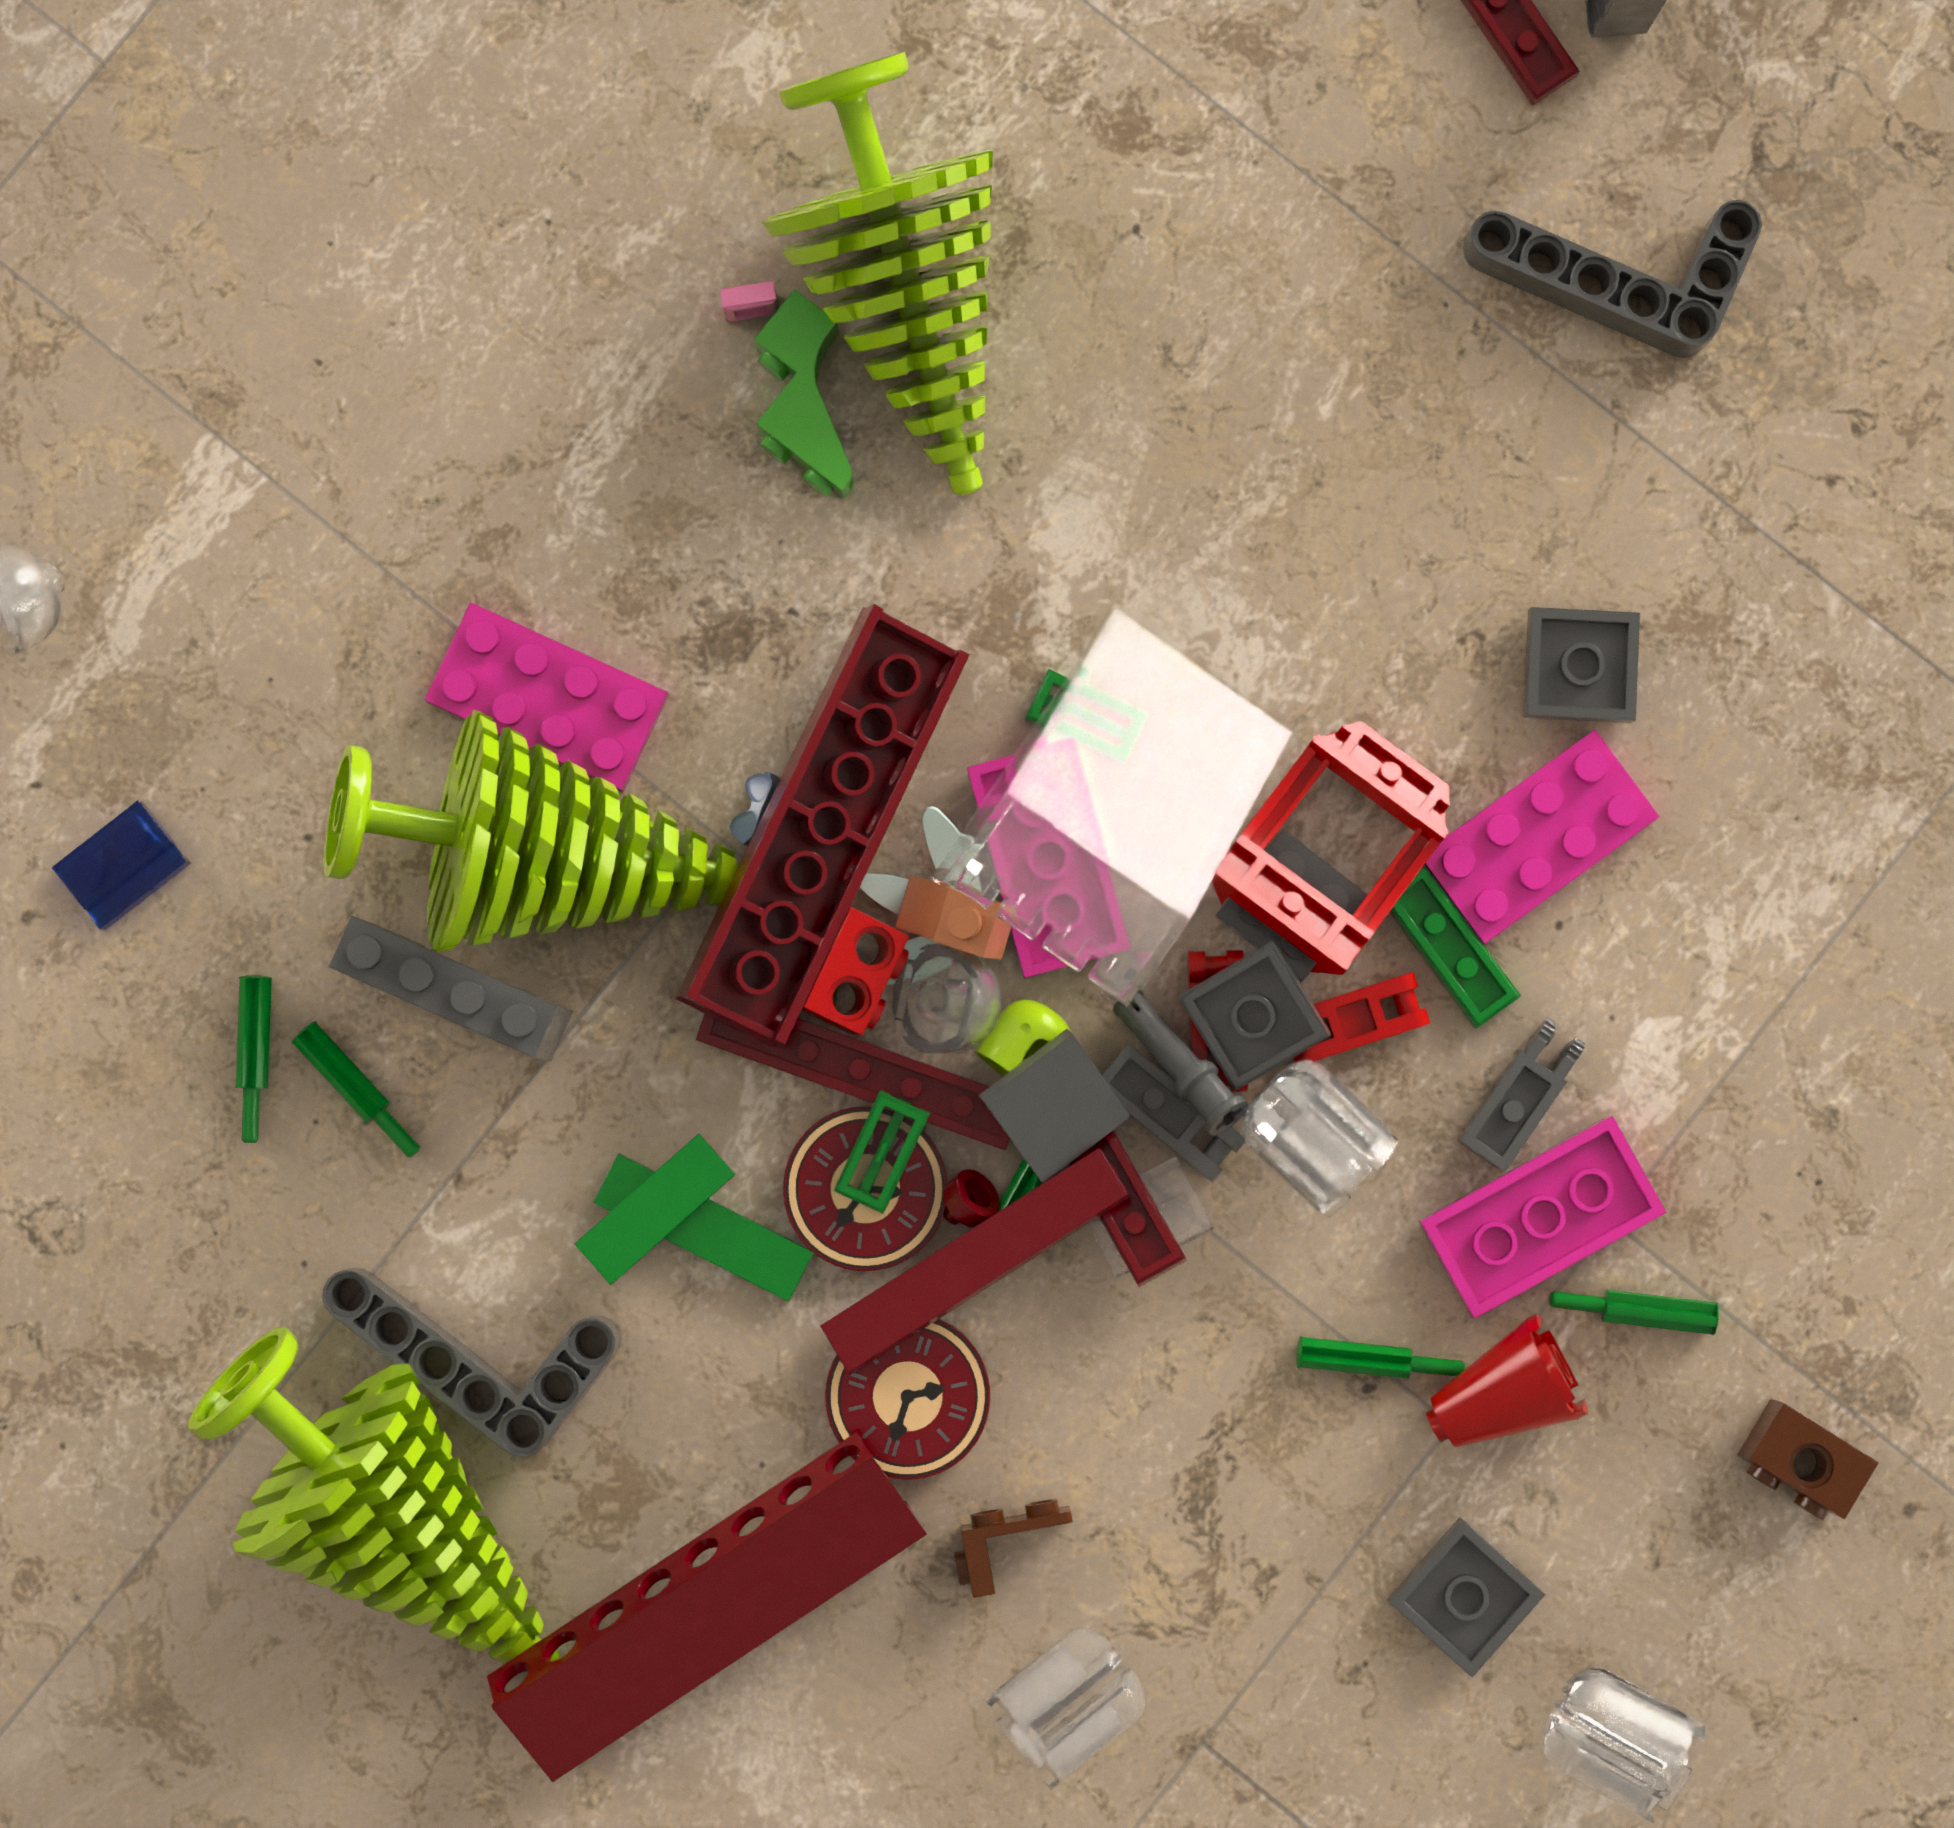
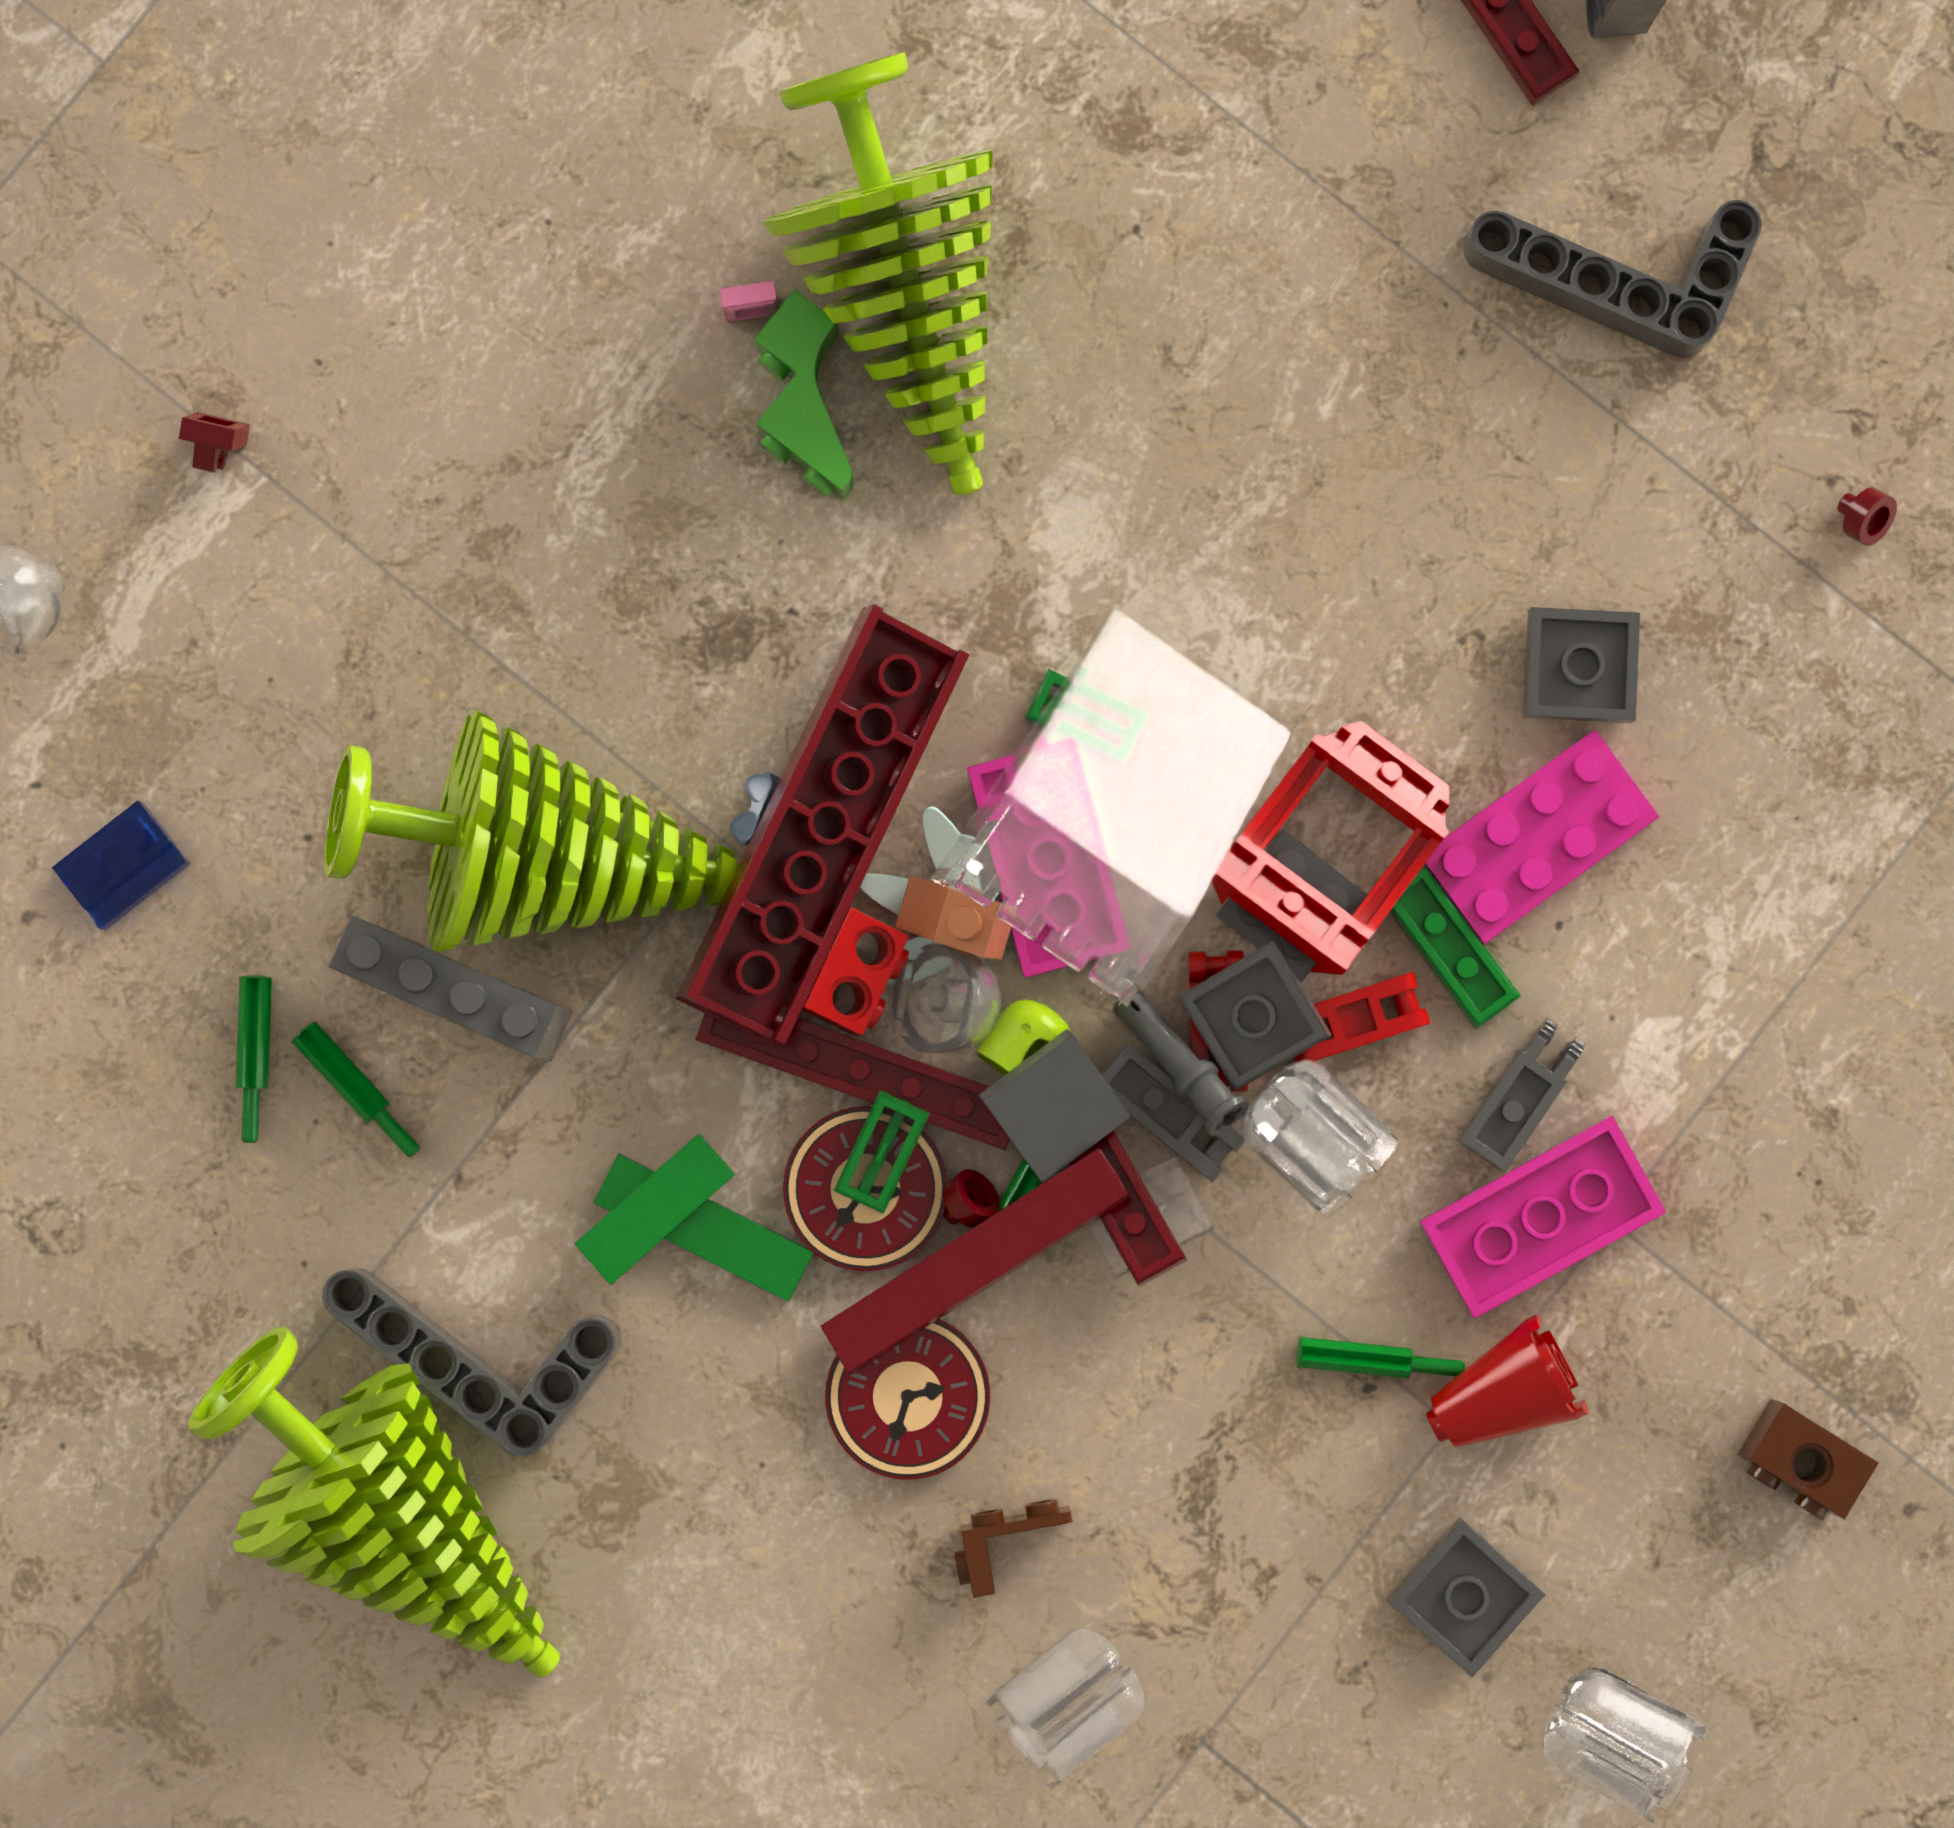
(212, 439): none -> dark red tile
(548, 694): dark pink plate -> none
(706, 1611): dark red tile -> none
(1644, 1310): green axle -> none
(1867, 515): none -> dark red tile

